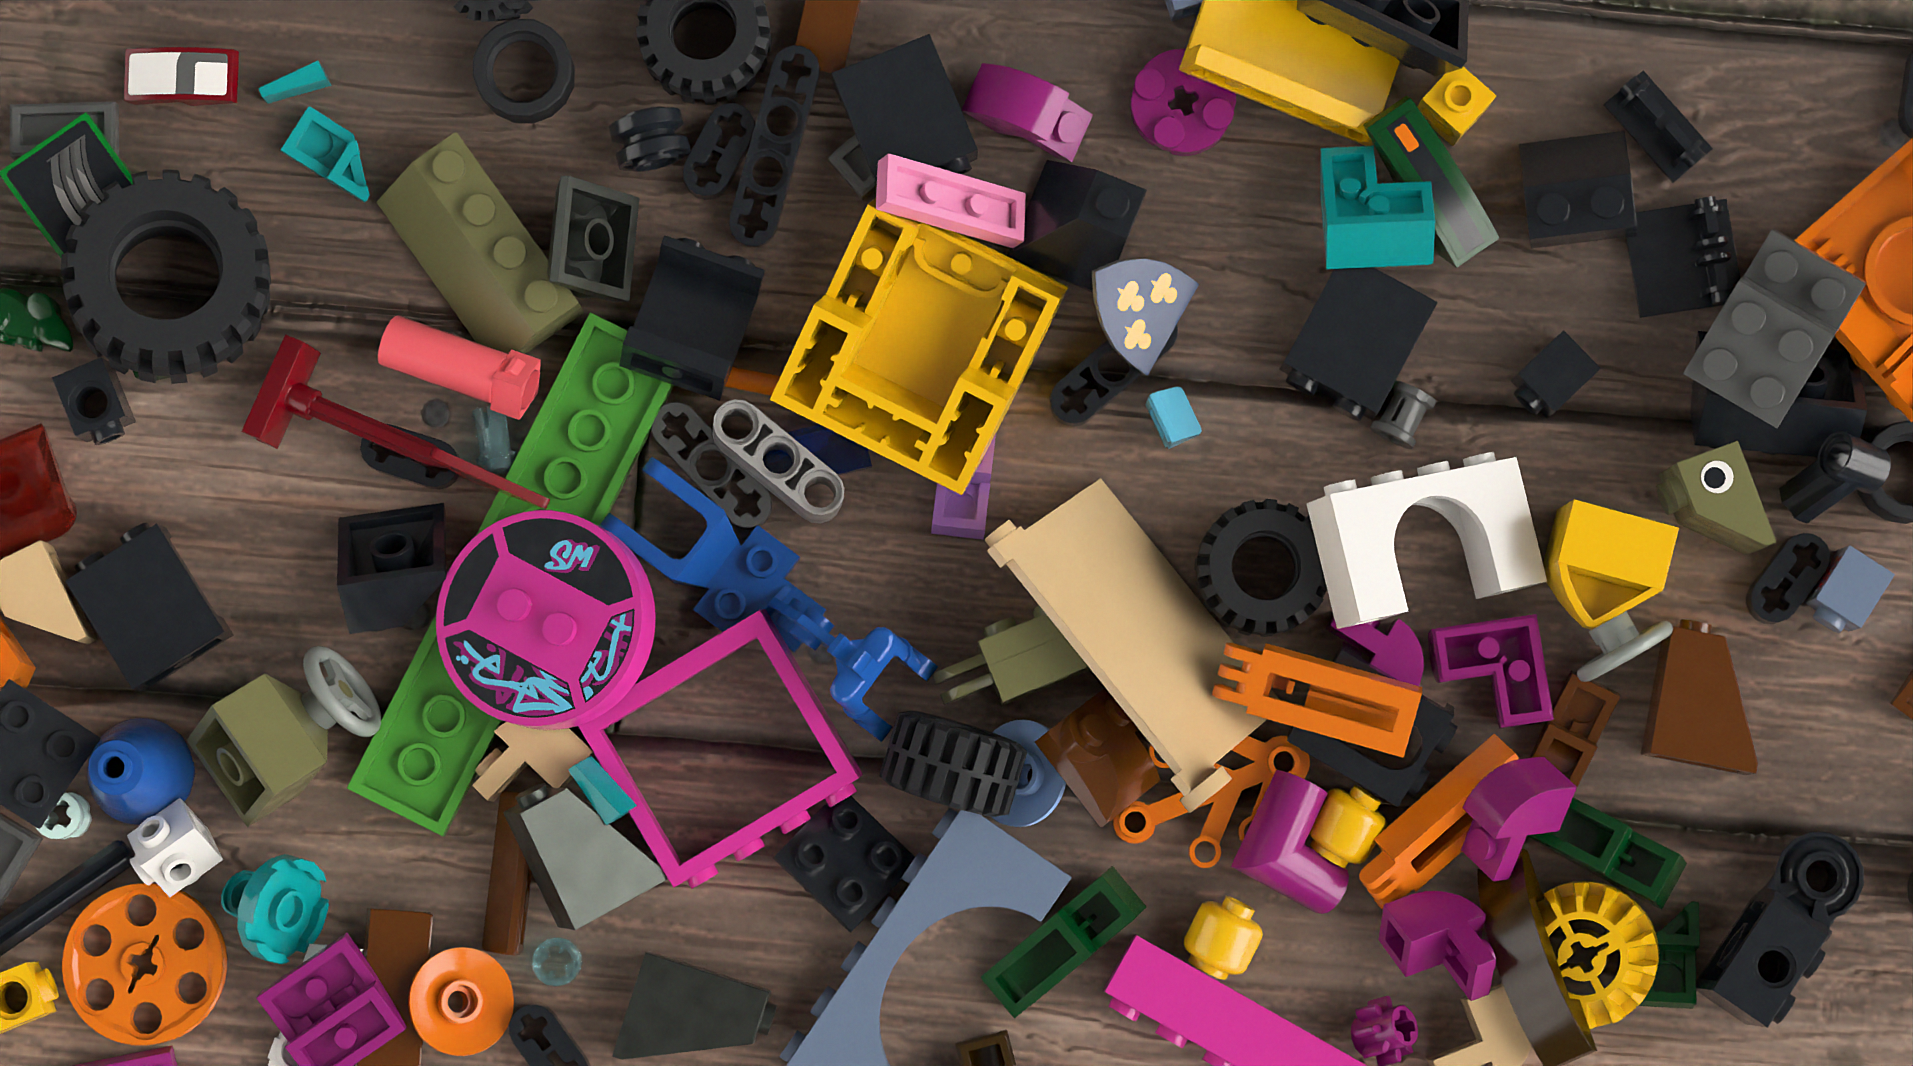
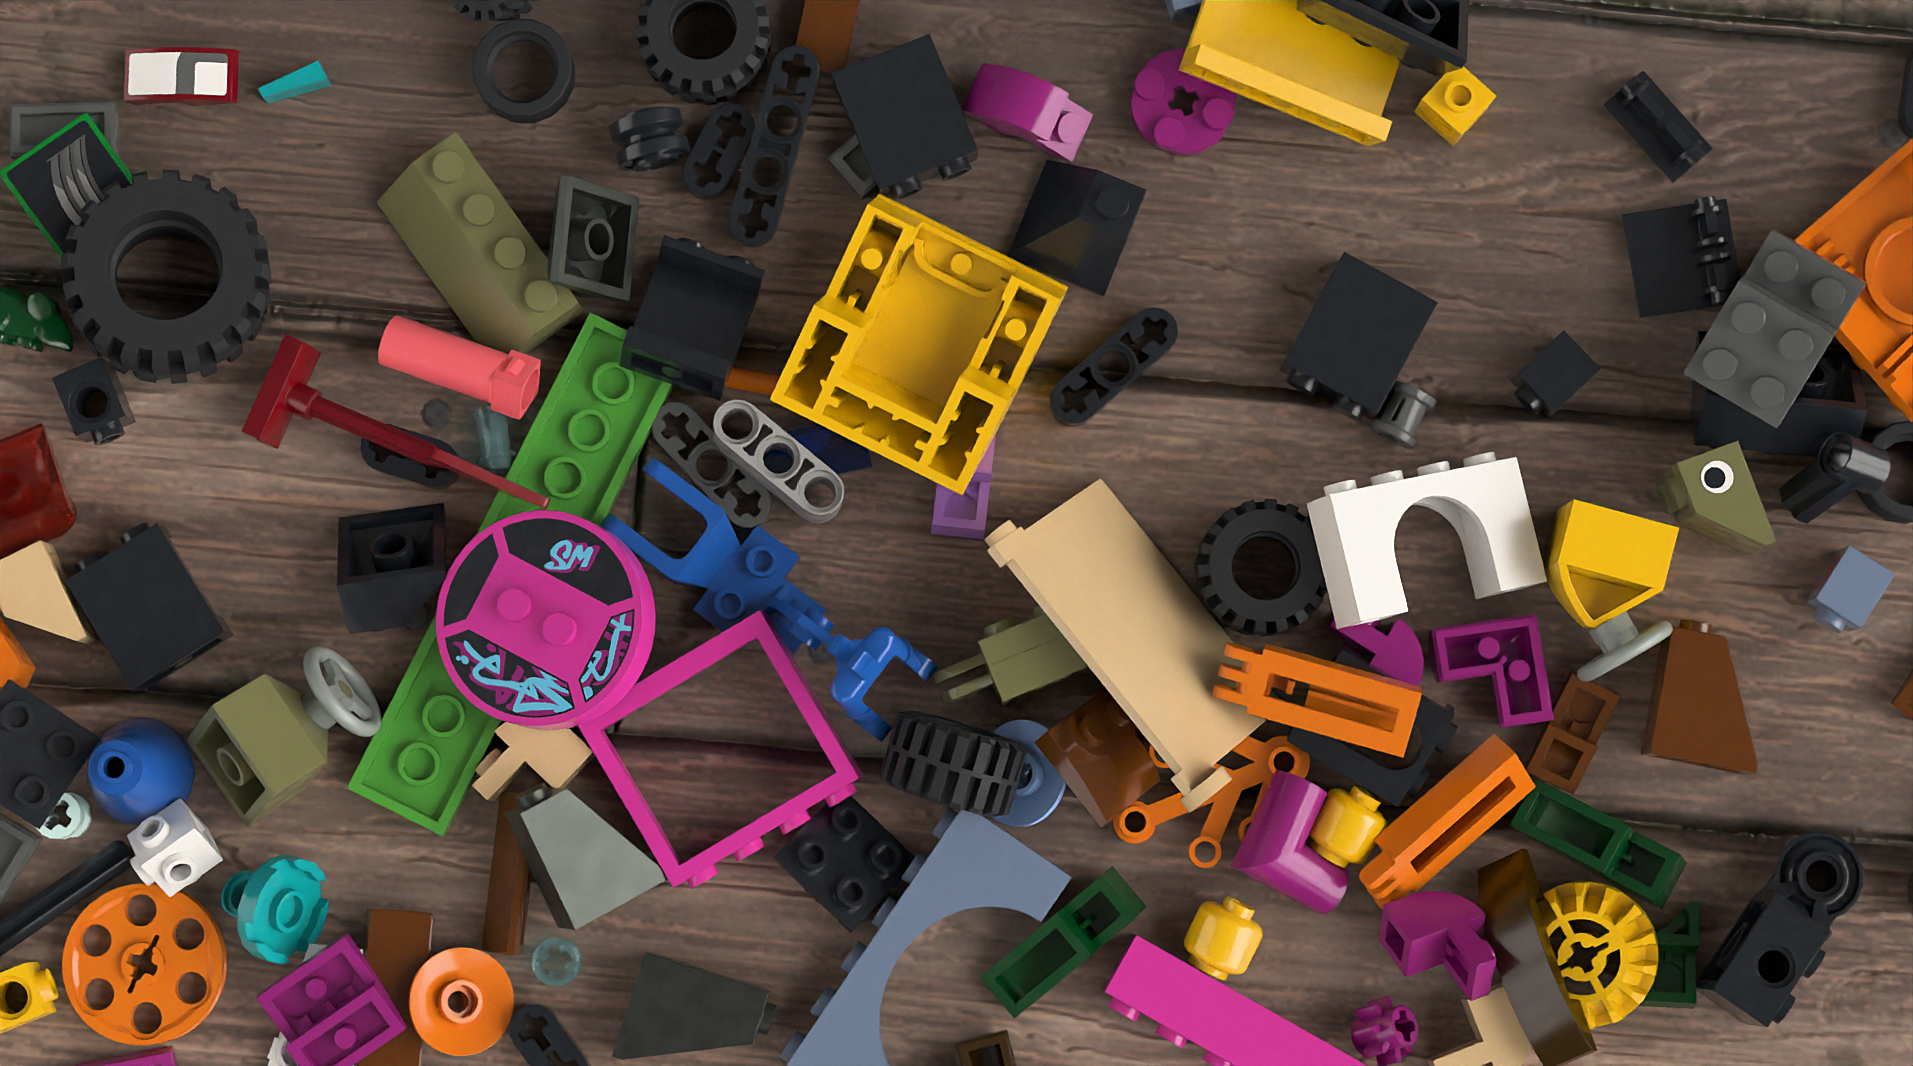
(328, 152): teal slope -> none
(601, 790): teal piece -> none
(950, 201): bright pink plate -> none
(1140, 306): shield -> none
(1173, 416): medium azure slope -> none
(1372, 221): teal panel -> none
(1417, 155): dark green slope -> none
(1510, 804): magenta brick -> none
(1578, 189): black slope -> none
(1797, 586): black beam -> none

